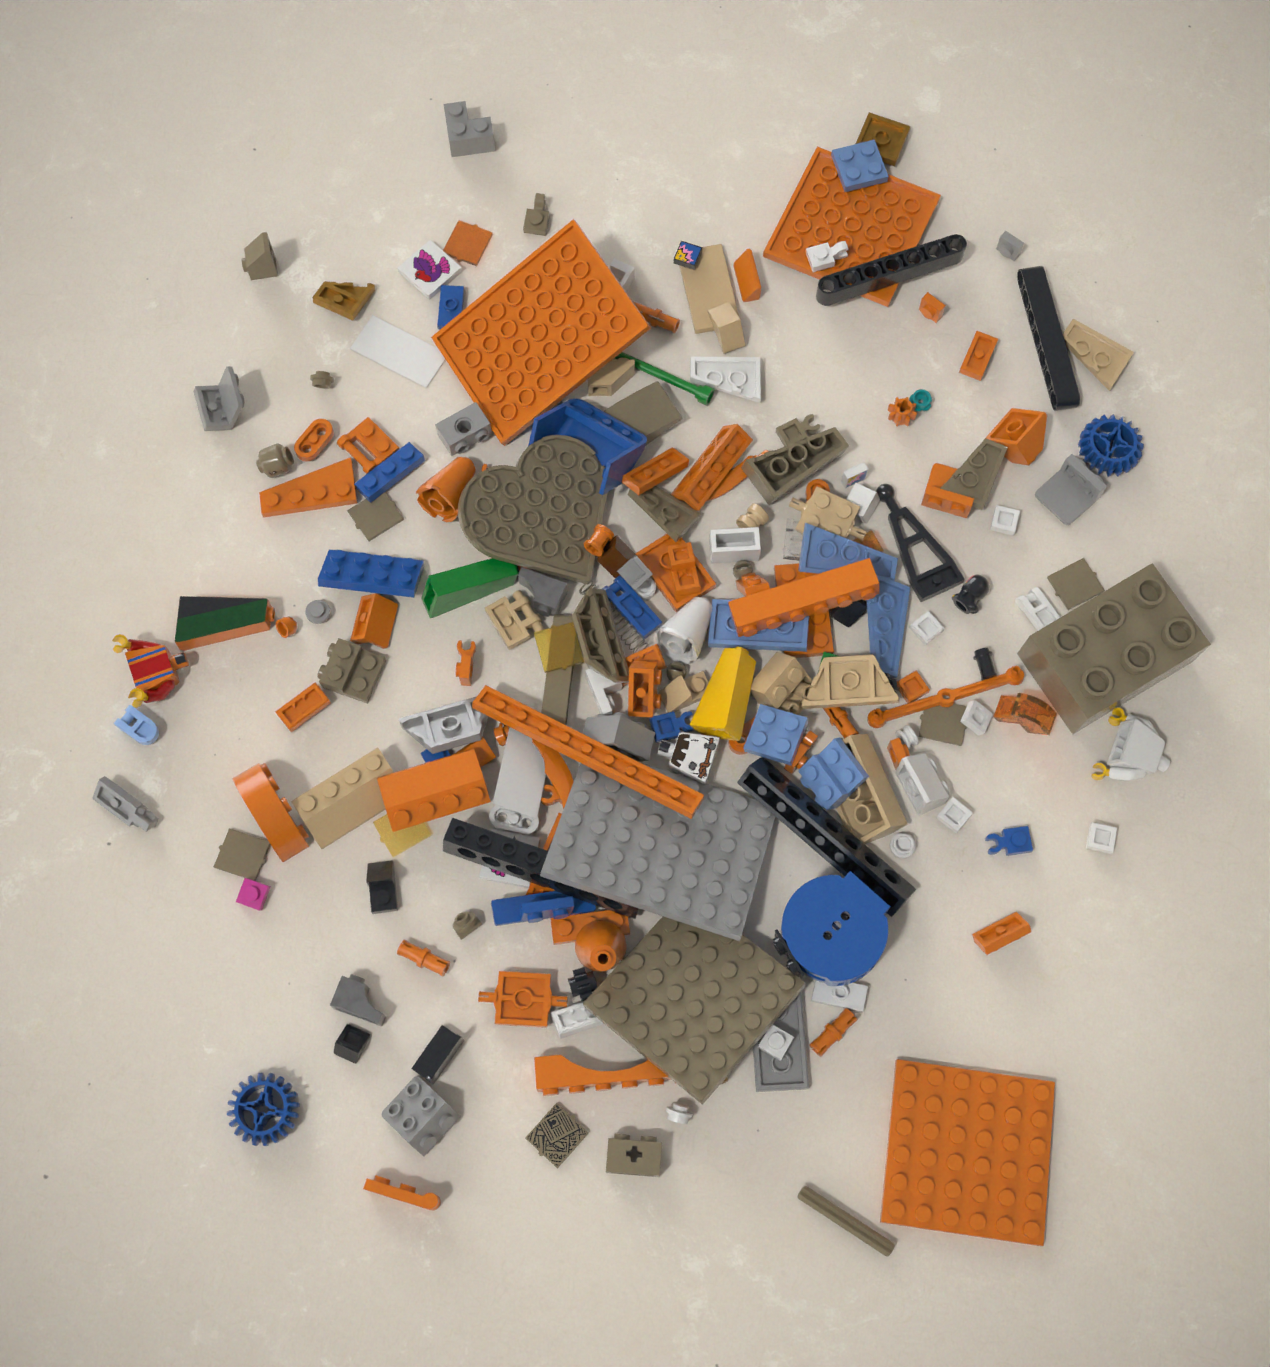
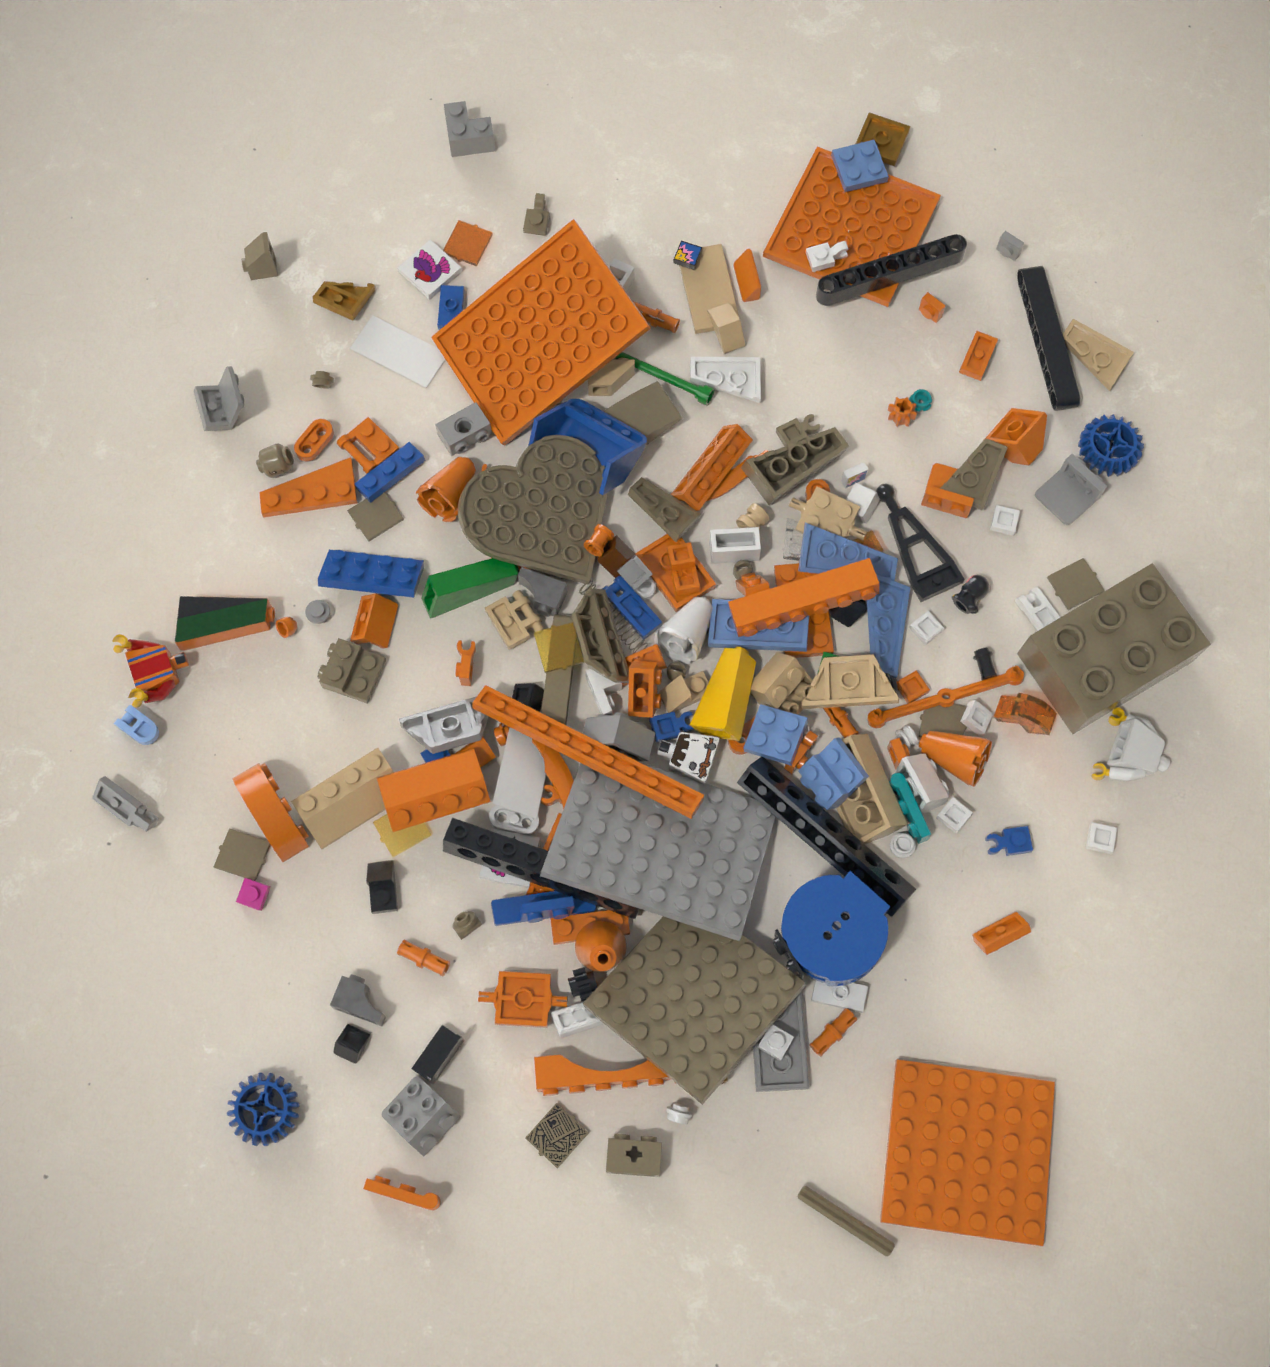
(303, 707): orange plate -> none
(529, 695): none -> black slope
(655, 471): orange plate -> none
(917, 826): none -> teal plate
(957, 754): none -> orange cone

